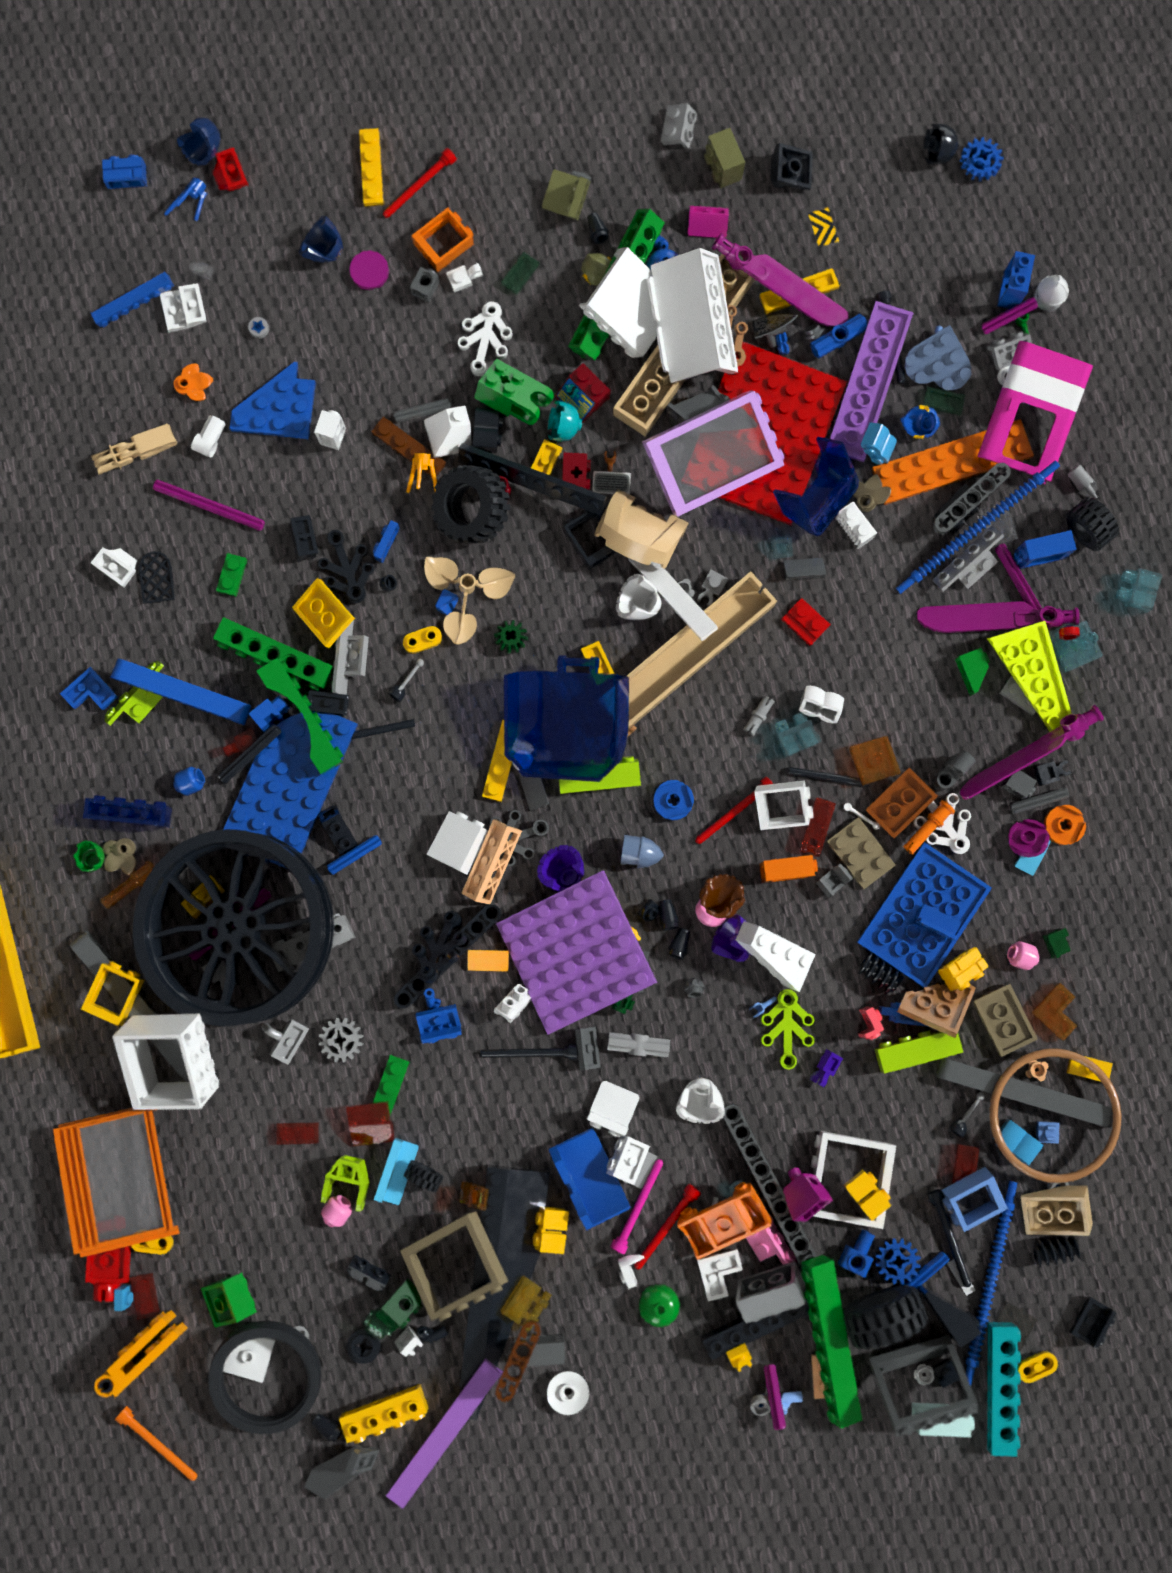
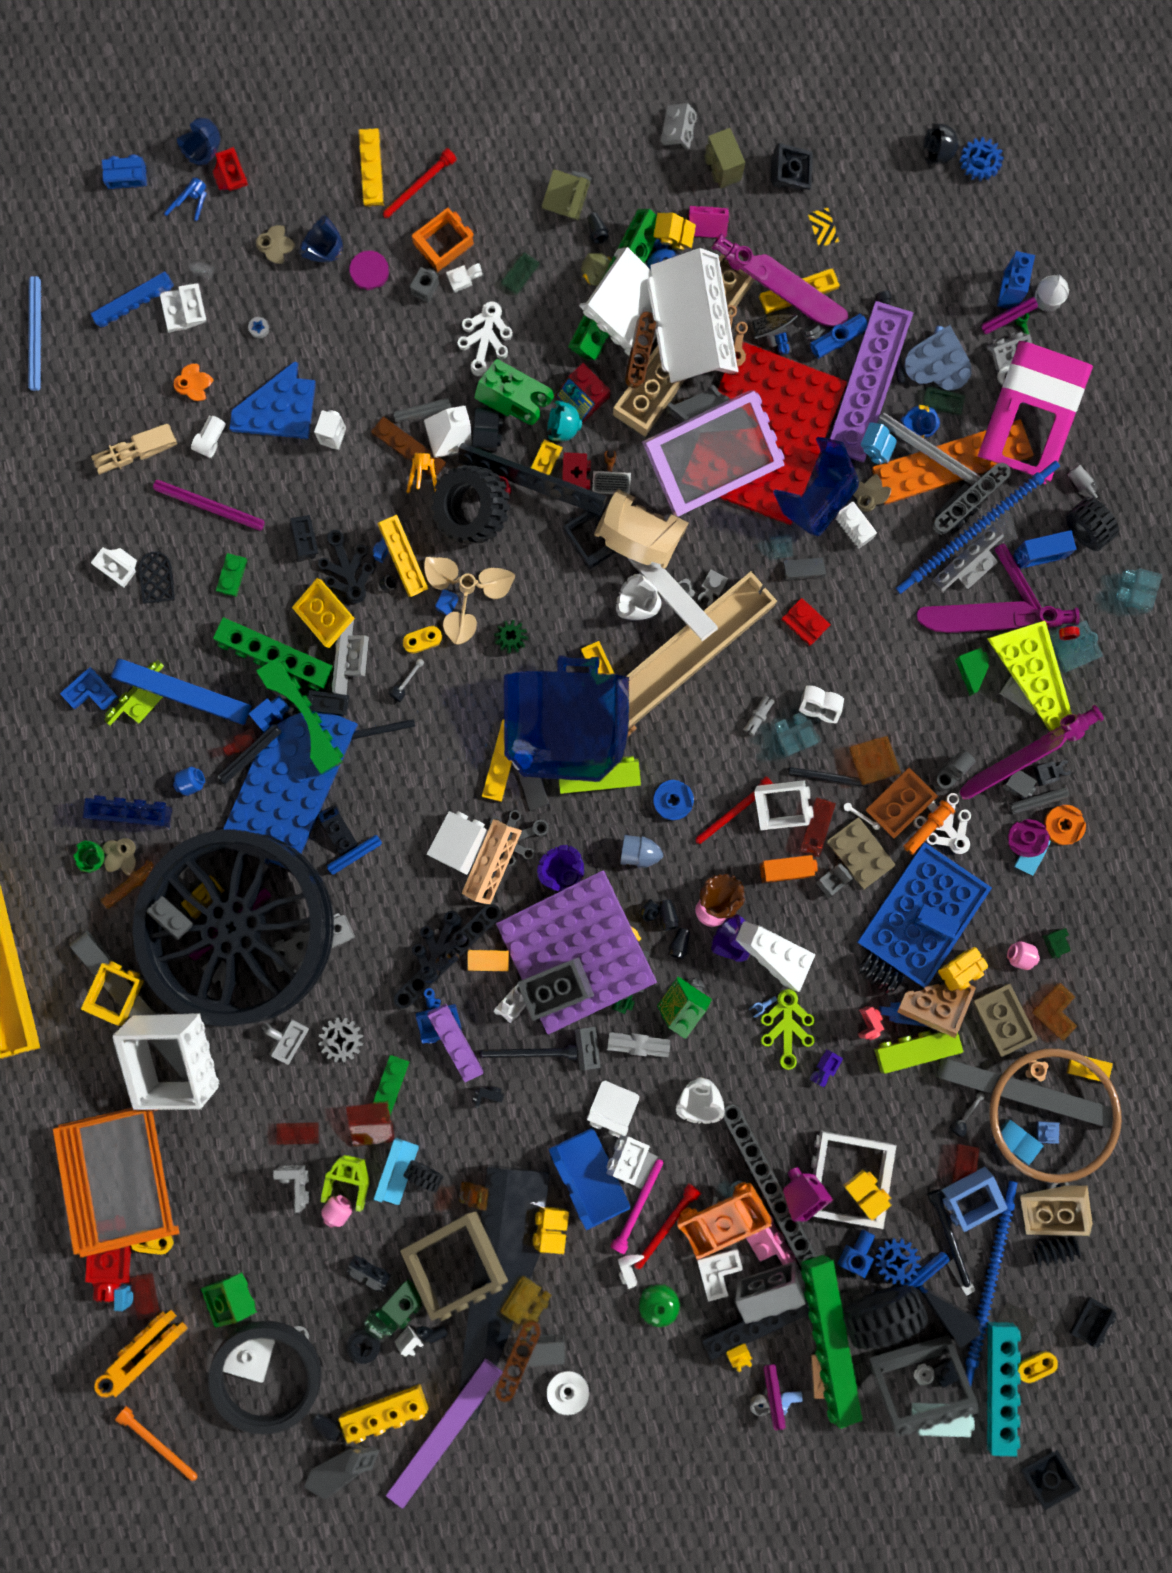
(34, 350): none -> medium blue axle
(169, 918): none -> dark grey plate
(277, 245): none -> dark tan plate
(301, 1176): none -> light grey bracket
(402, 555): none -> yellow plate
(455, 1042): none -> medium lavender plate
(493, 1093): none -> black bracket
(555, 989): none -> dark grey brick
(638, 349): none -> reddish brown beam
(674, 231): none -> yellow piece
(683, 1007): none -> green slope
(928, 449): none -> light grey axle
(1051, 1480): none -> black slope

